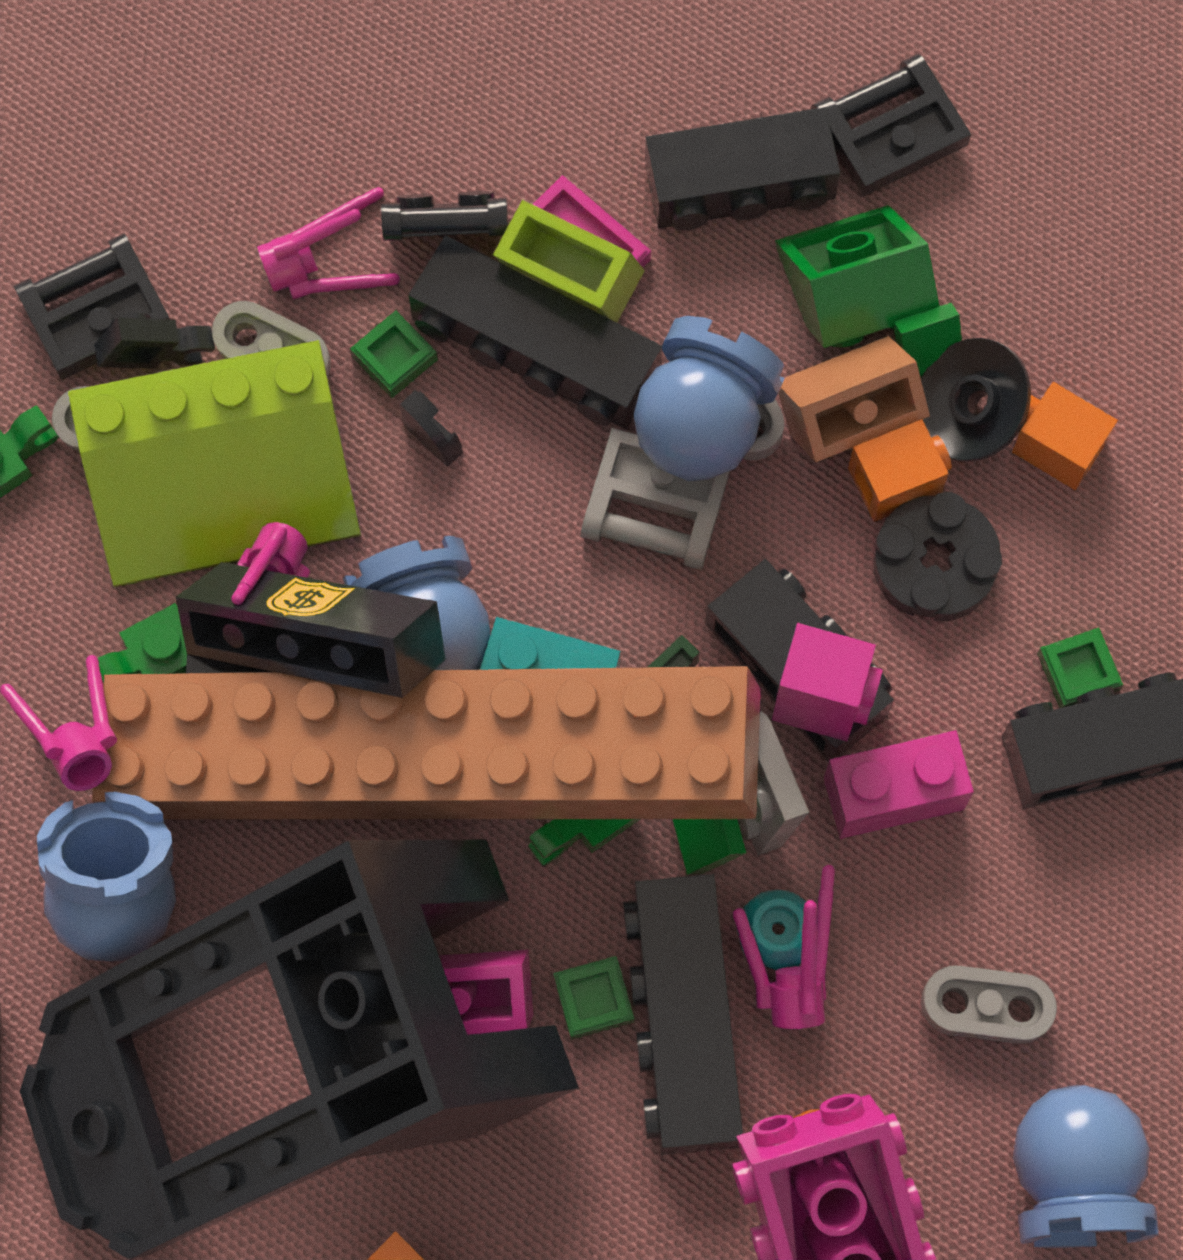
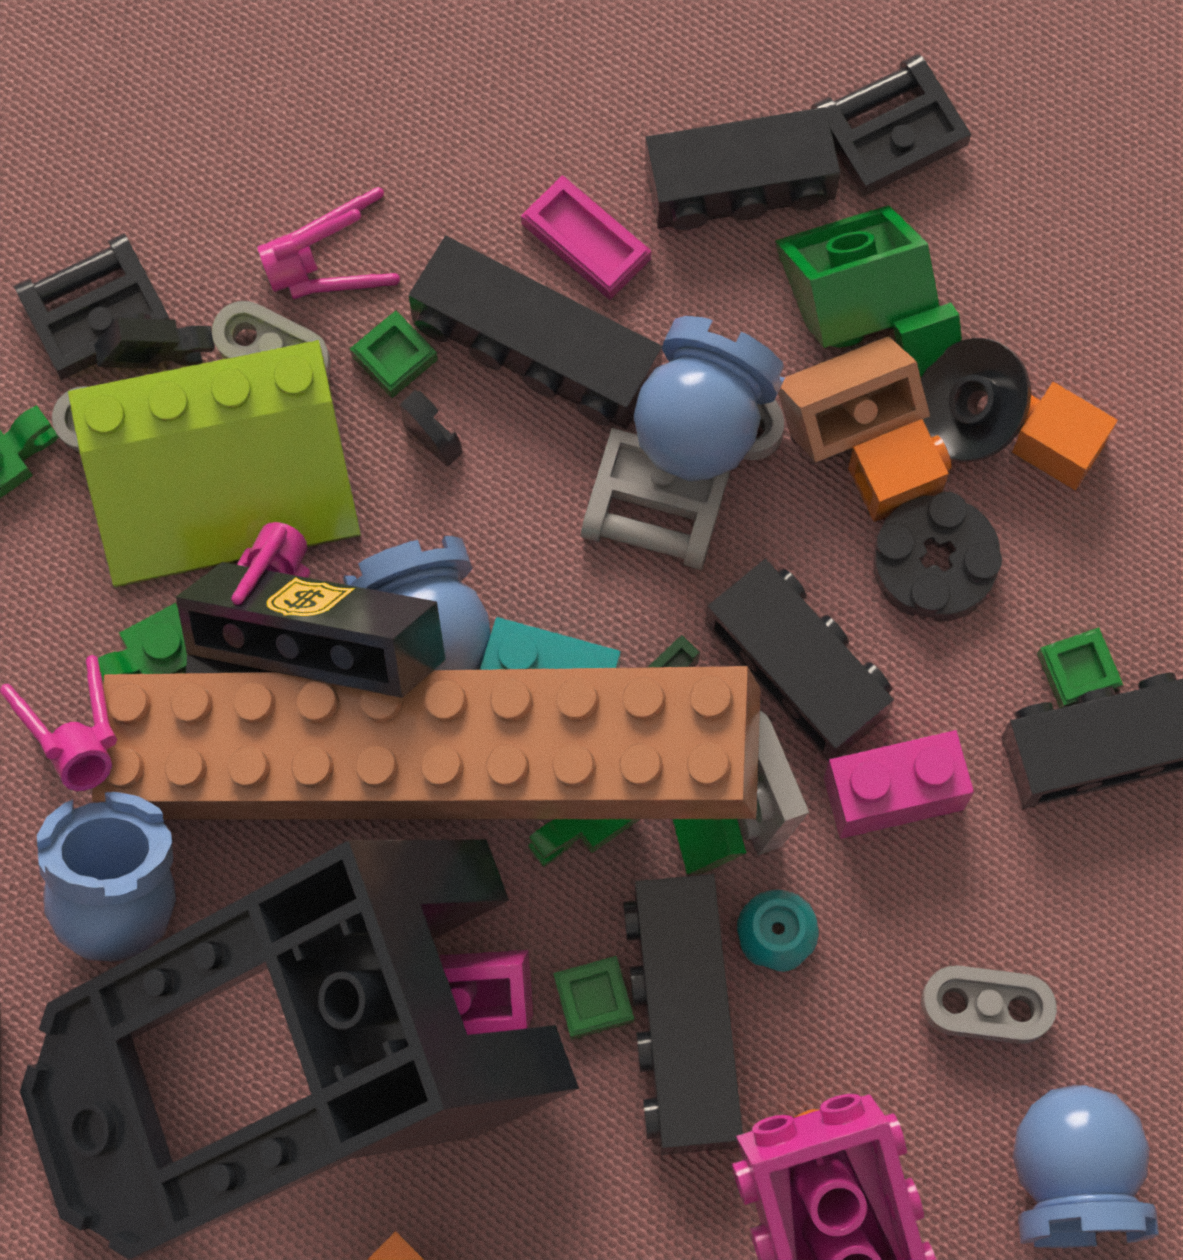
(421, 217): black plate -> none
(569, 260): lime brick -> none
(799, 990): dark pink plant -> none
(827, 683): dark pink brick -> none

